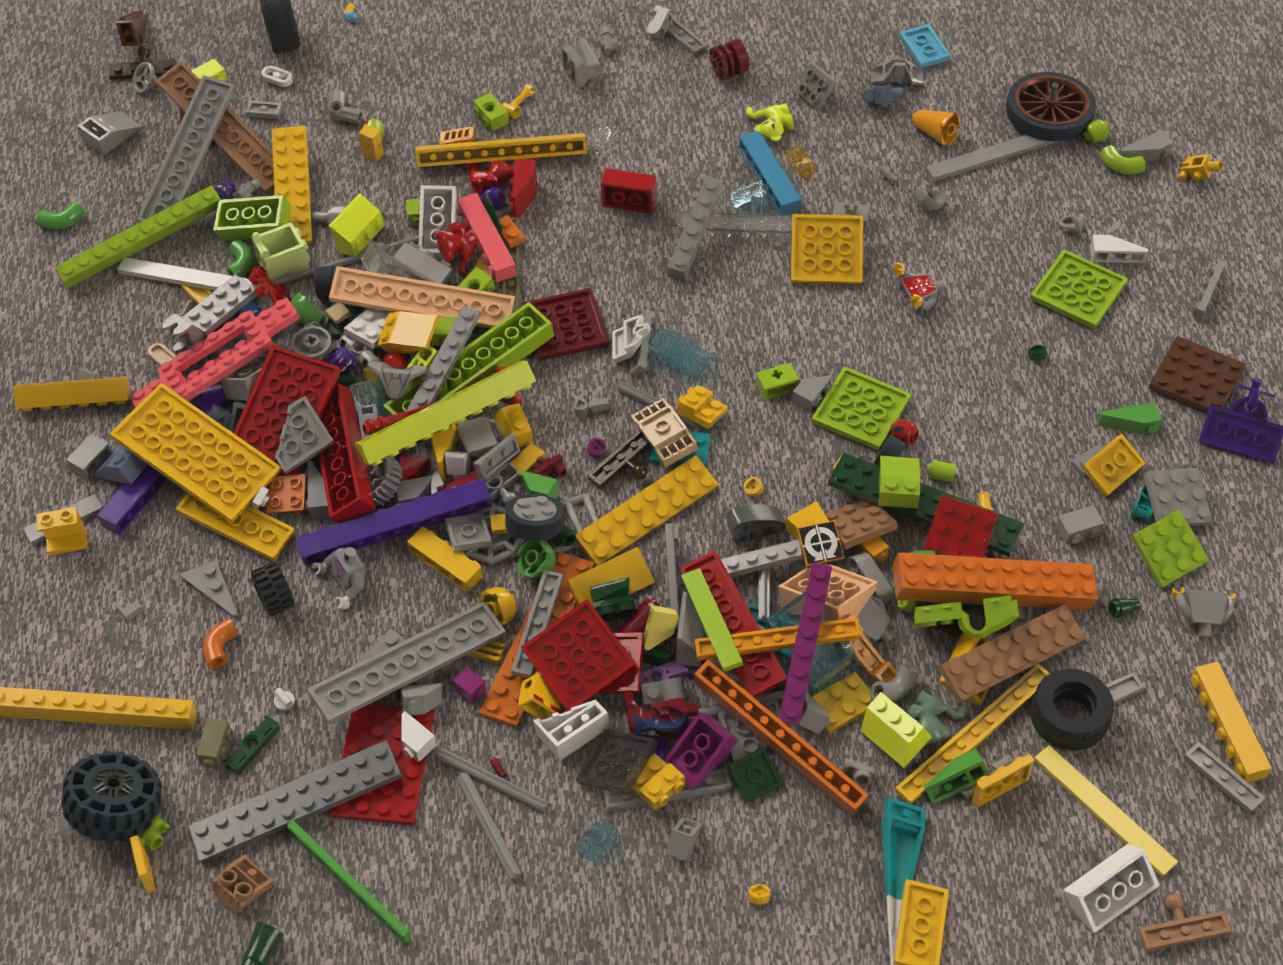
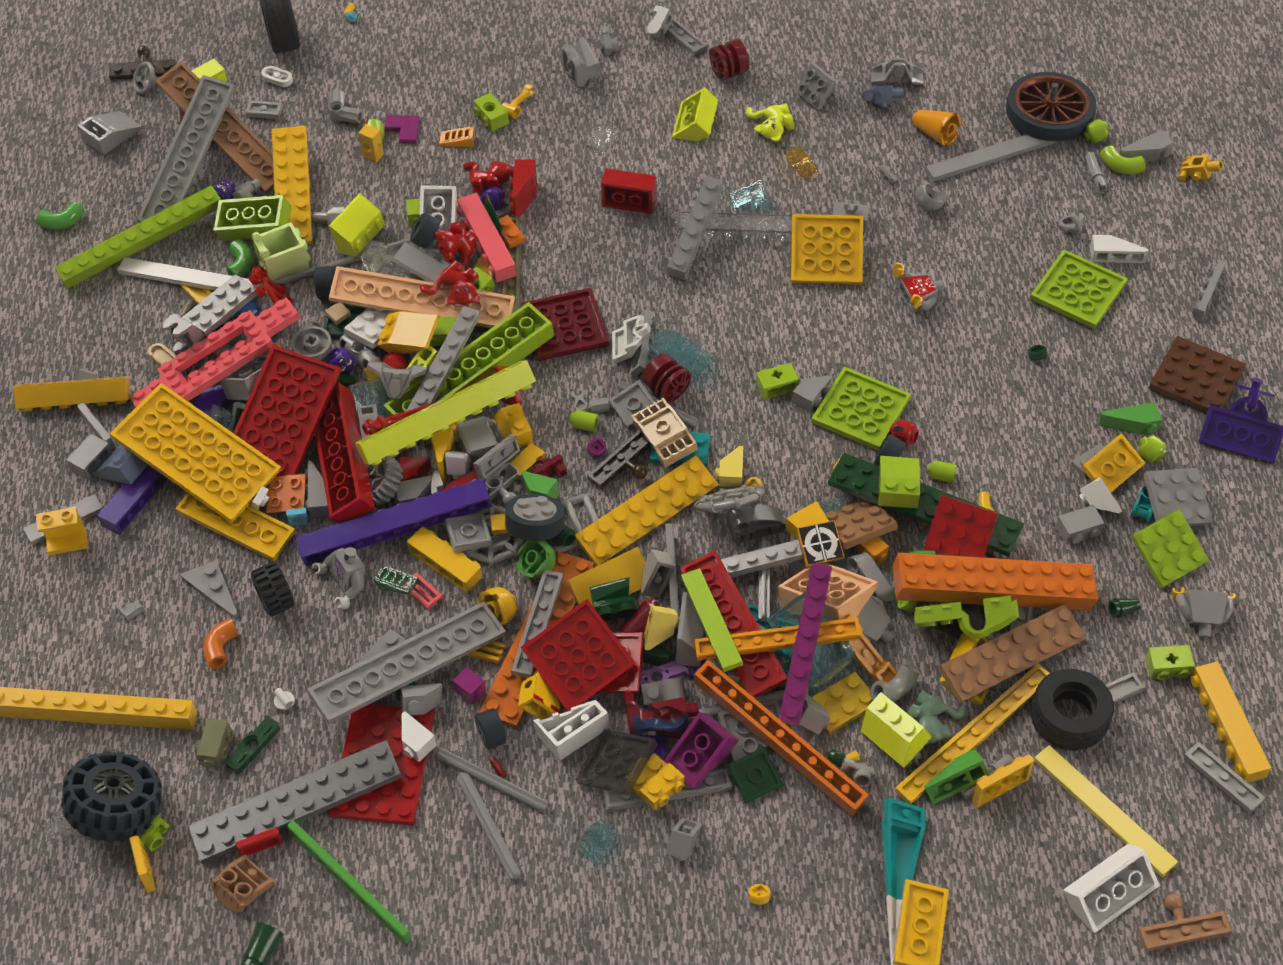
(94, 424): none -> light grey tile
(132, 28): reddish brown slope -> none
(259, 842): none -> red tile
(297, 517): none -> medium azure tile
(301, 436): light grey plate -> none
(306, 310): bright green cylinder -> none
(394, 580): none -> clear green slope
(406, 124): none -> magenta tile
(424, 230): none -> black wheel
(432, 601): none -> coral tile
(462, 290): none -> red animal
(490, 728): none -> black wheel
(501, 150): yellow brick -> none
(584, 420): none -> lime brick
(630, 402): none -> light grey tile
(656, 573): none -> light grey slope
(666, 377): none -> dark red wheel
(696, 116): none -> neon yellow slope
(700, 407): yellow plate -> none
(729, 499): none -> light grey plate
(731, 469): none -> light yellow slope
(768, 170): dark azure brick -> none
(830, 505): none -> clear light blue tile
(837, 757): none -> dark green arm
(924, 46): medium azure plate -> none
(1097, 176): none -> light grey axle
(1099, 495): none -> white slope
(1152, 449): none -> lime head
(1170, 662): none -> lime brick

